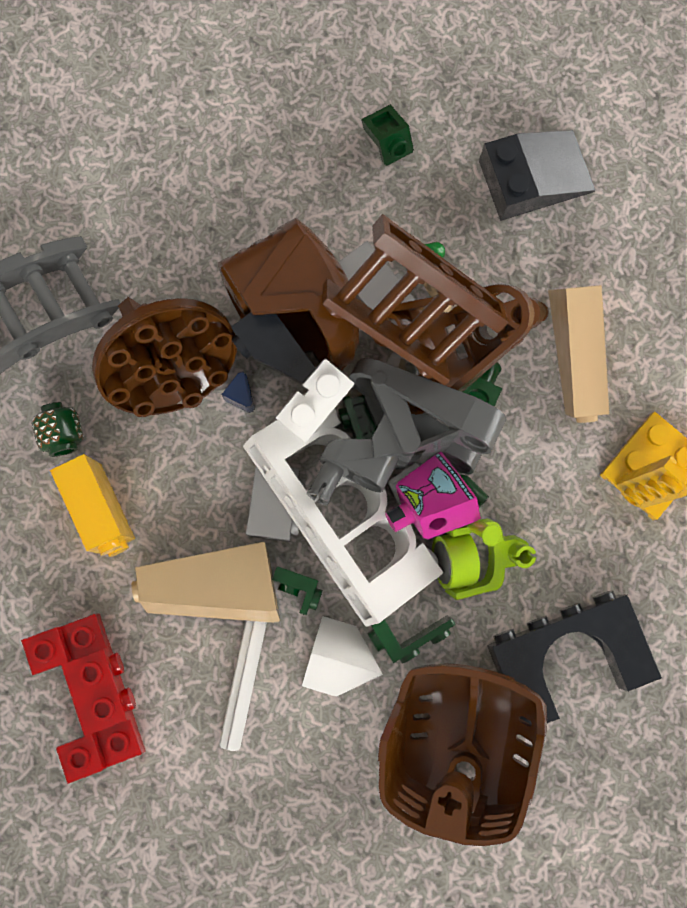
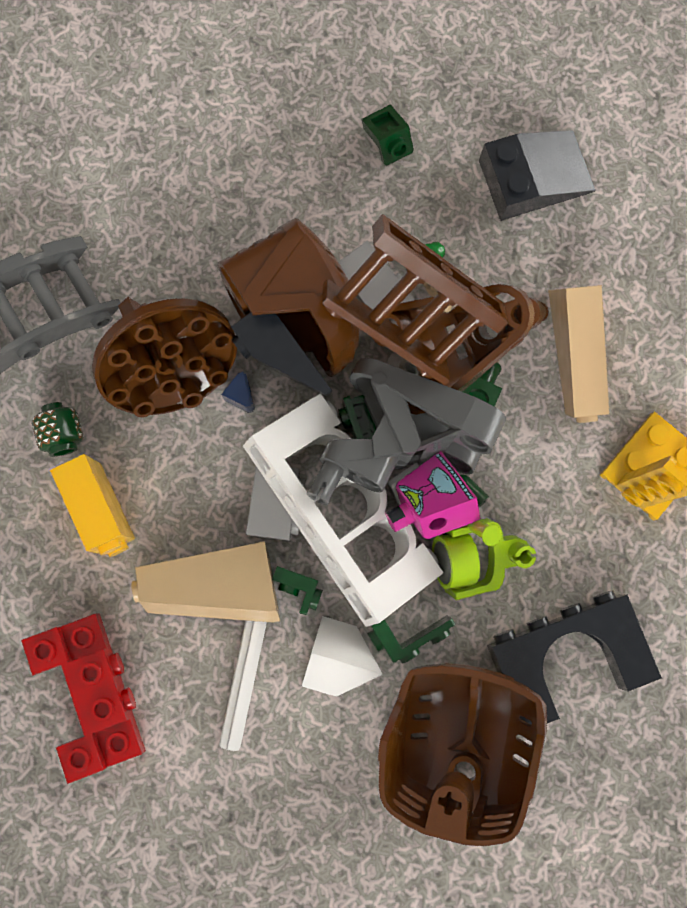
(307, 412): white piece -> none

